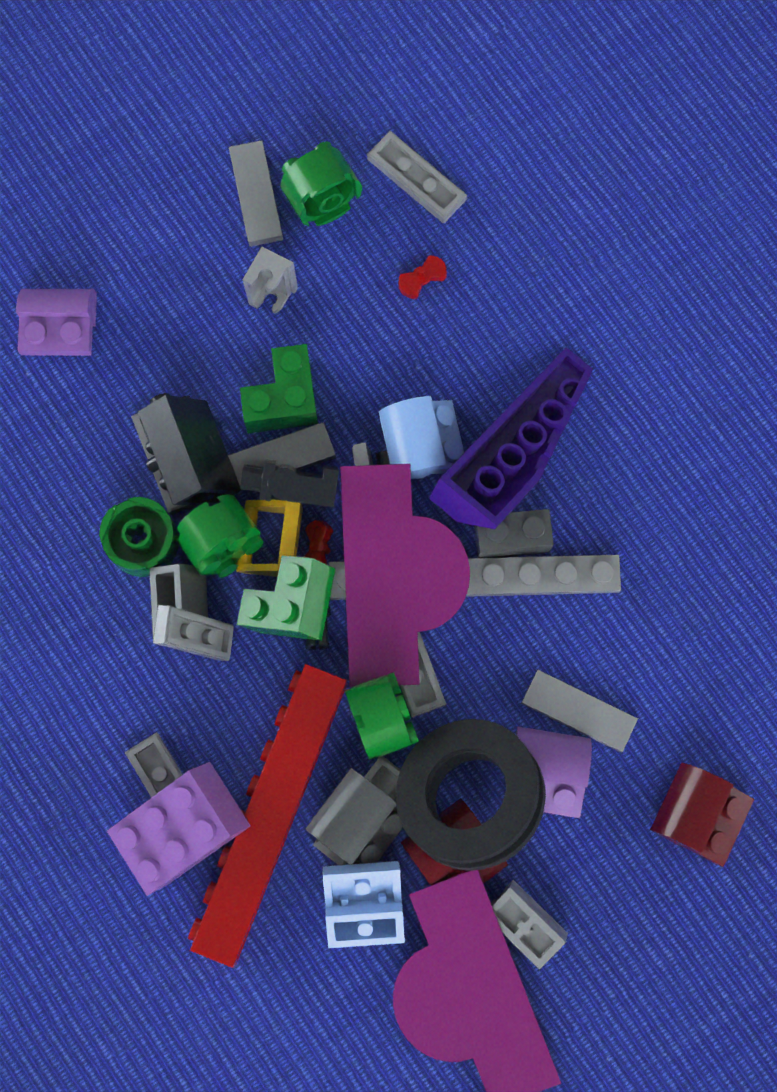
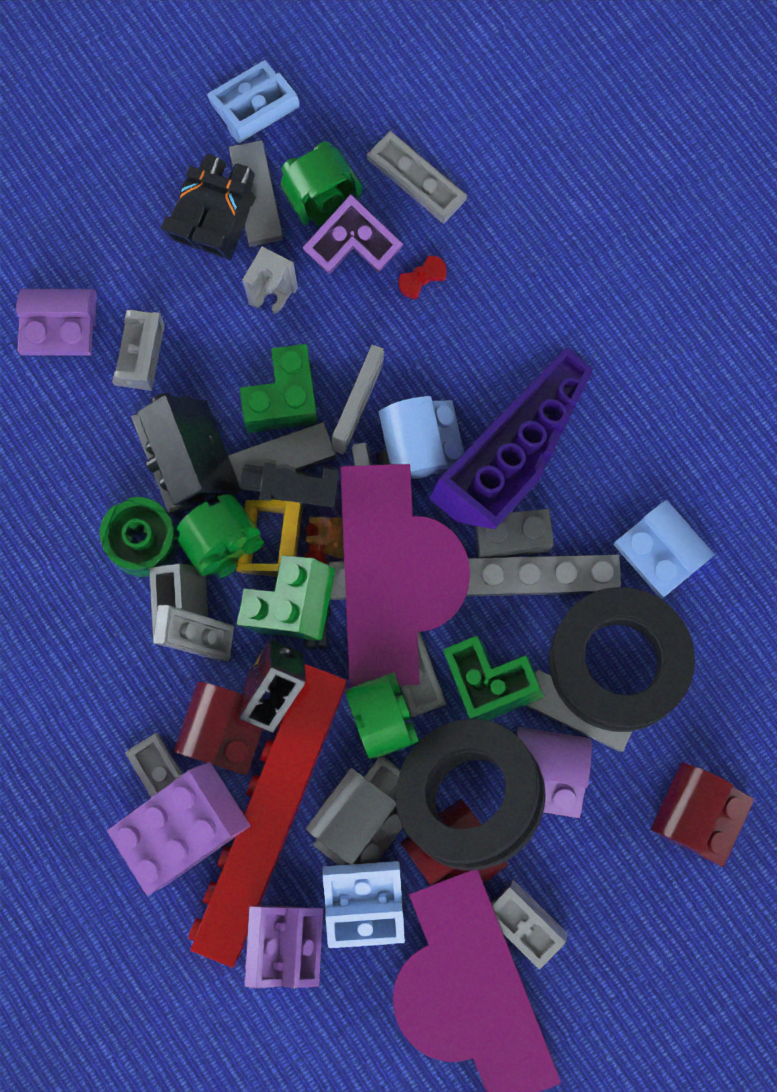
(139, 350): none -> light grey hinge
(212, 207): none -> black hips
(215, 731): none -> dark red brick
(253, 101): none -> light blue brick
(281, 674): none -> black torso
(283, 946): none -> medium lavender brick
(329, 533): none -> clear orange plate
(352, 229): none -> medium lavender brick
(357, 400): none -> light grey tile
(491, 690): none -> green brick
(661, 628): none -> black tyre
(663, 549): none -> light blue brick

